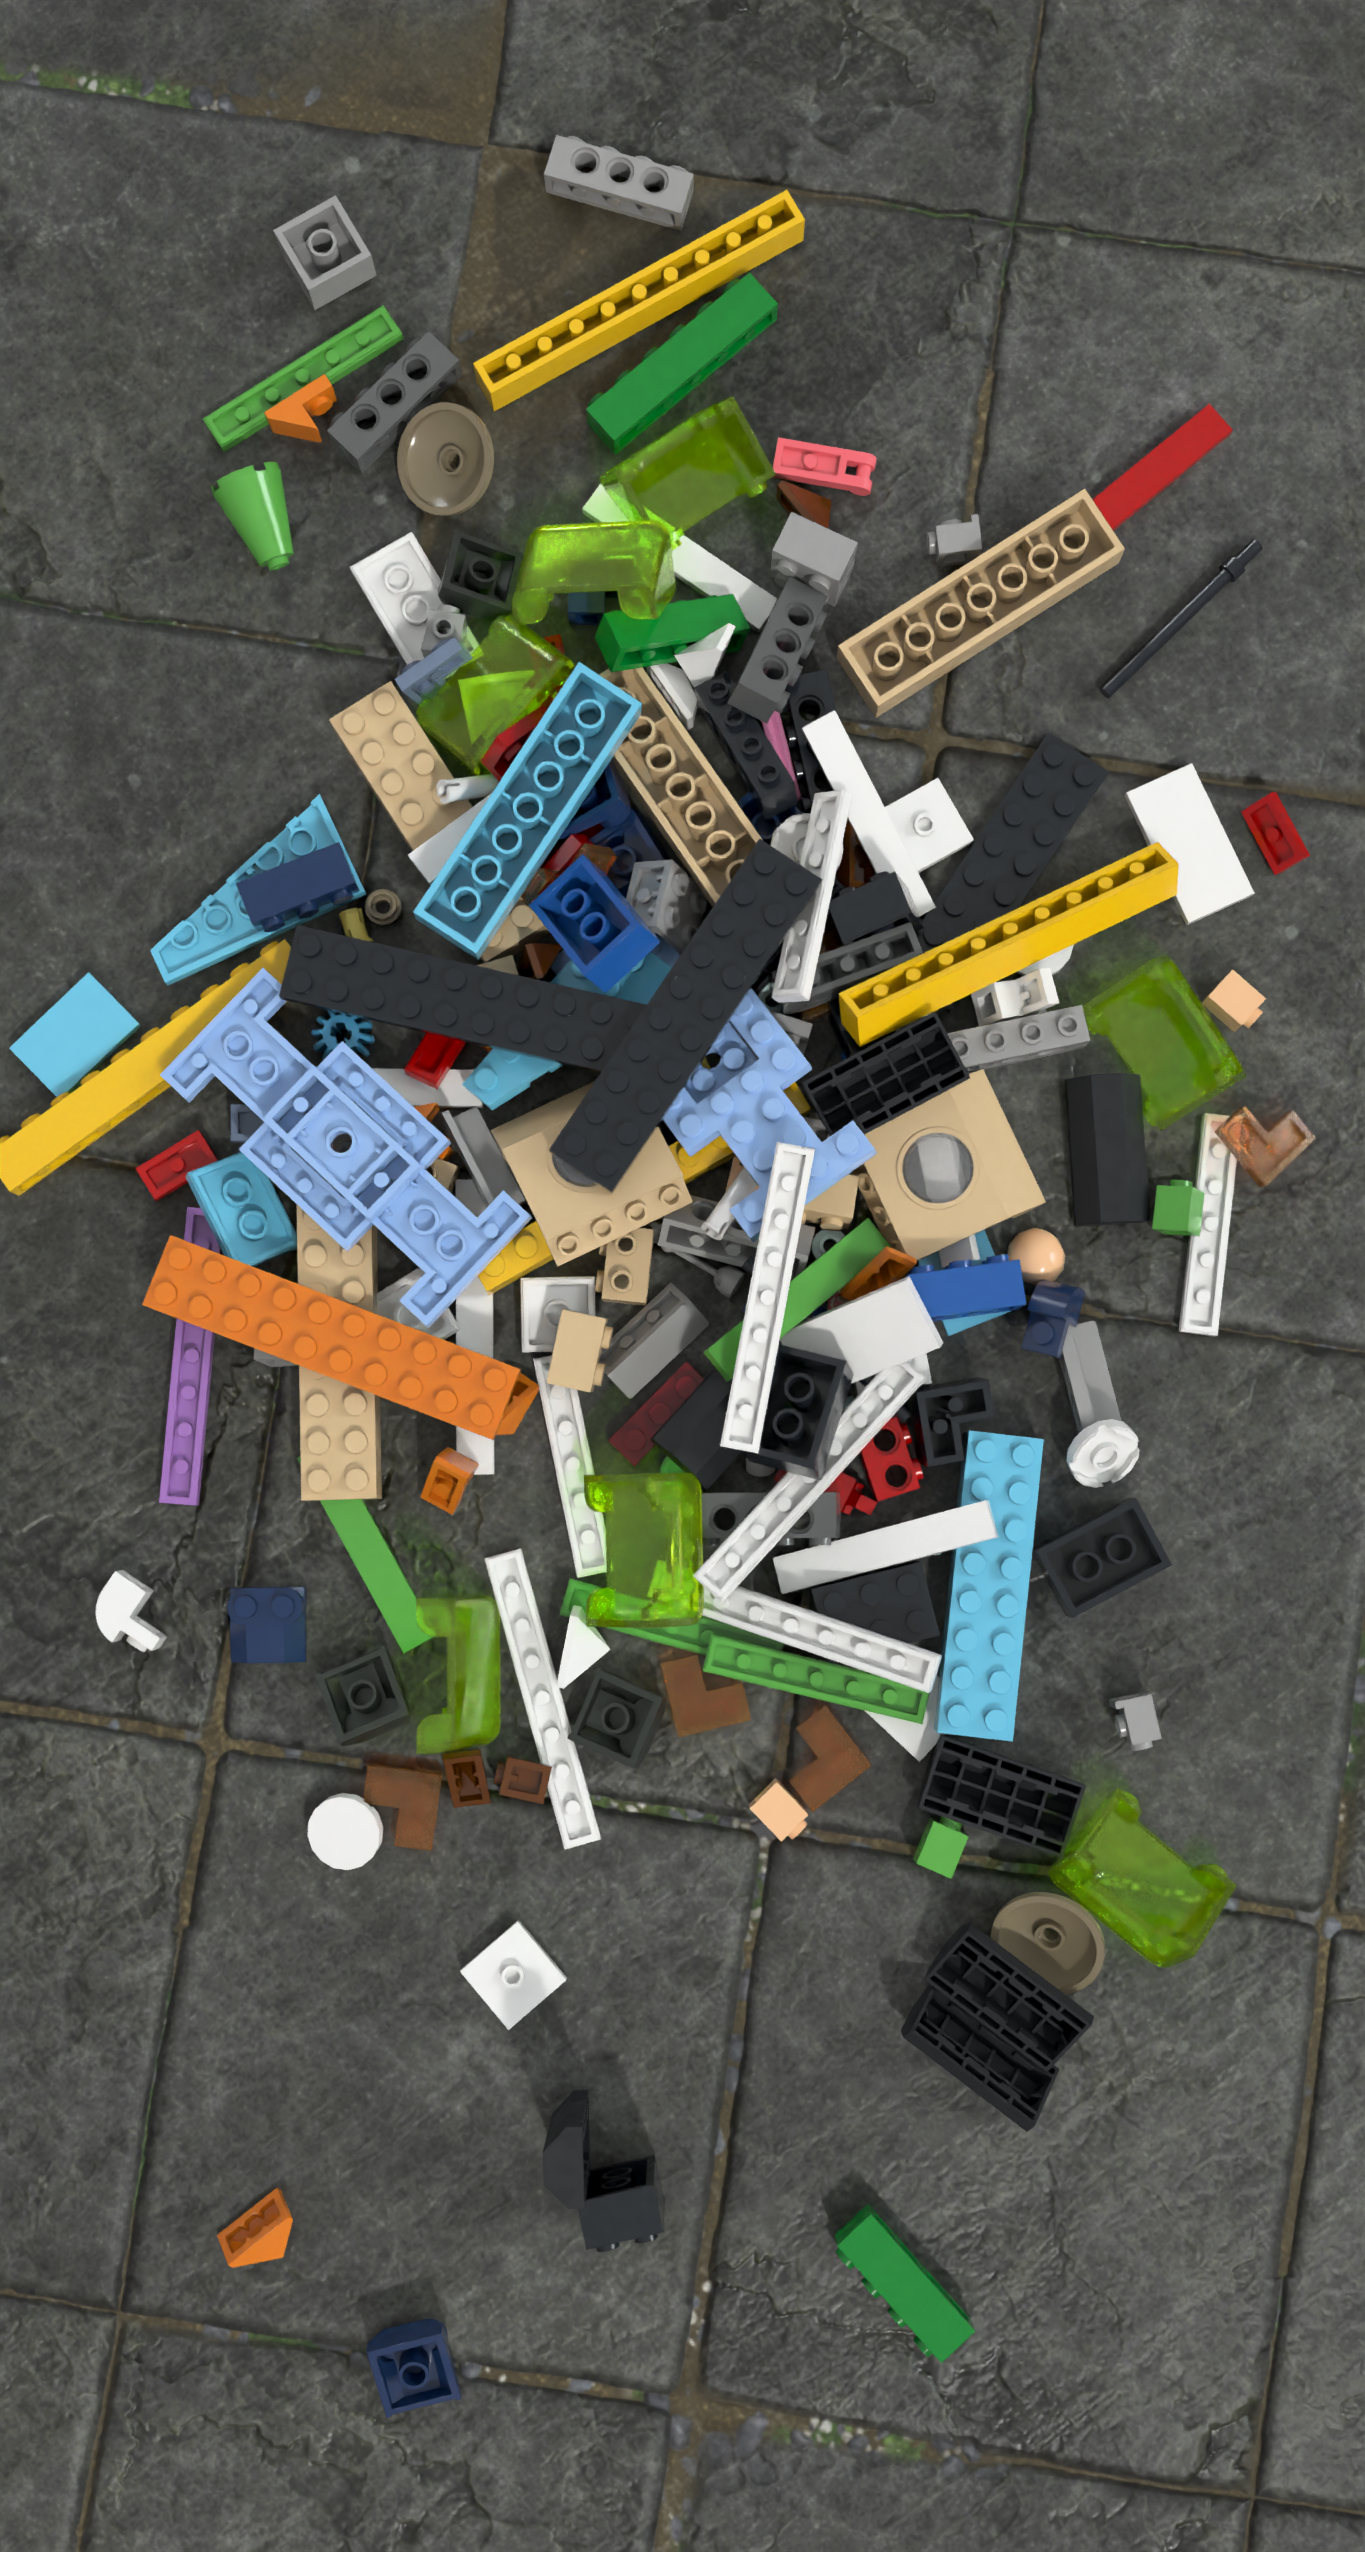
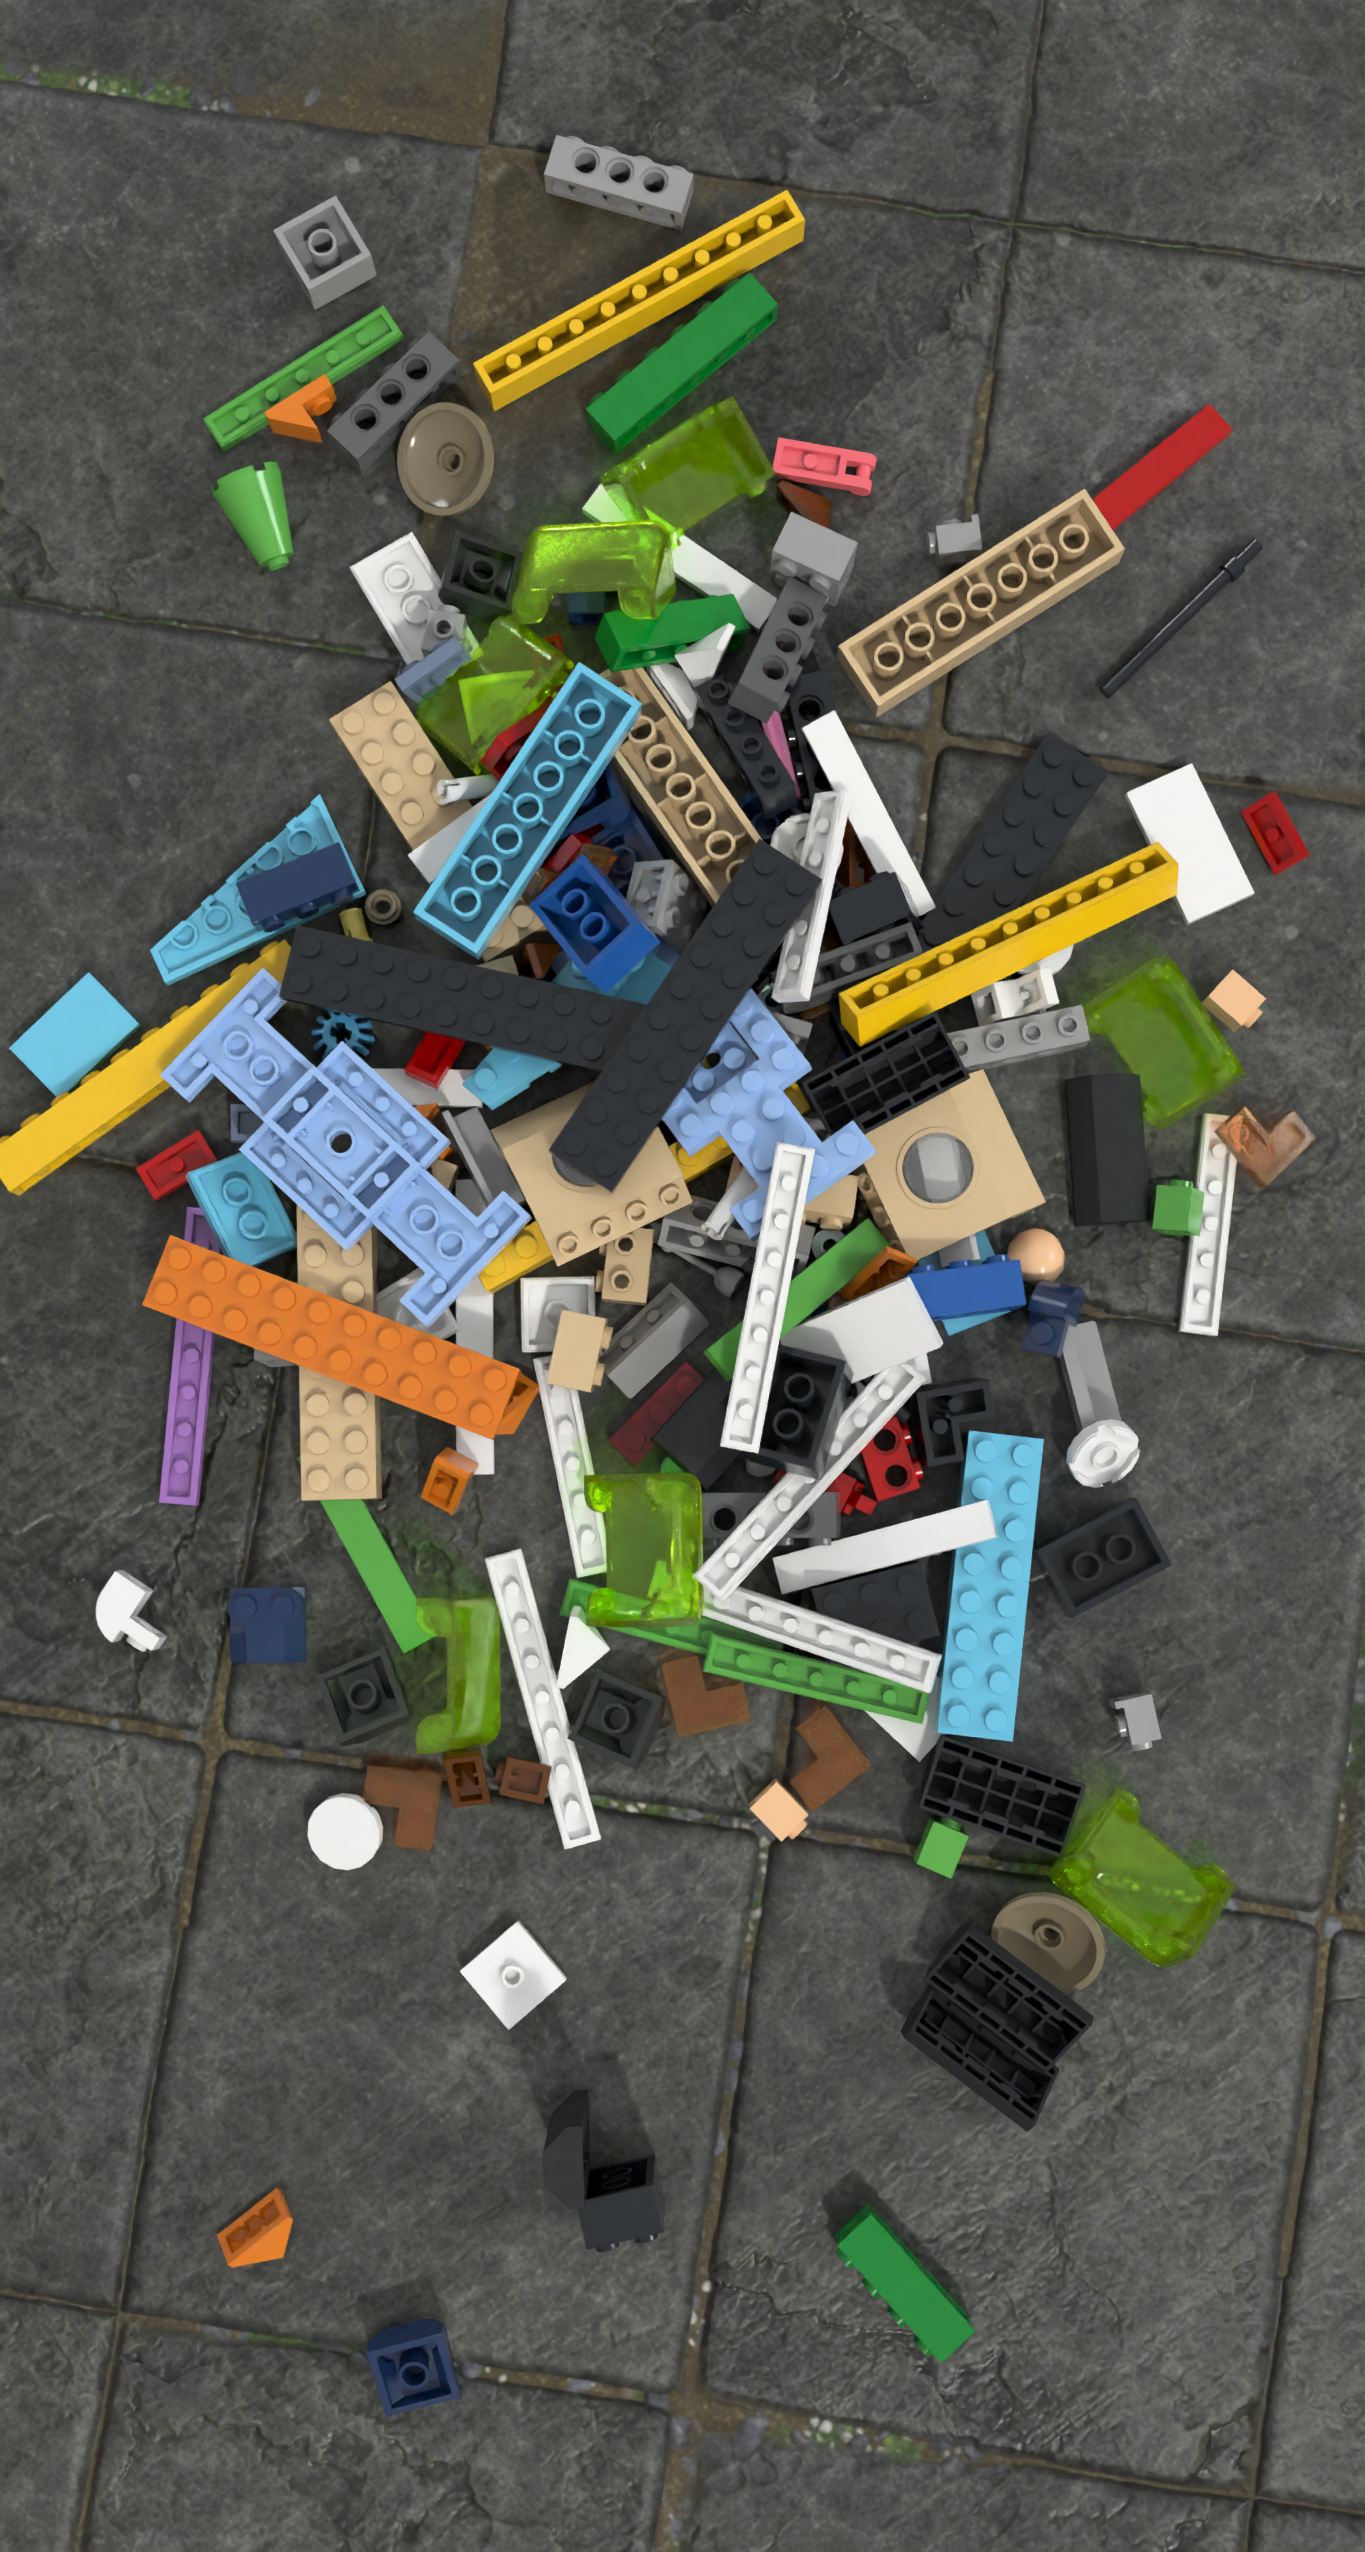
(929, 825): white plate -> none

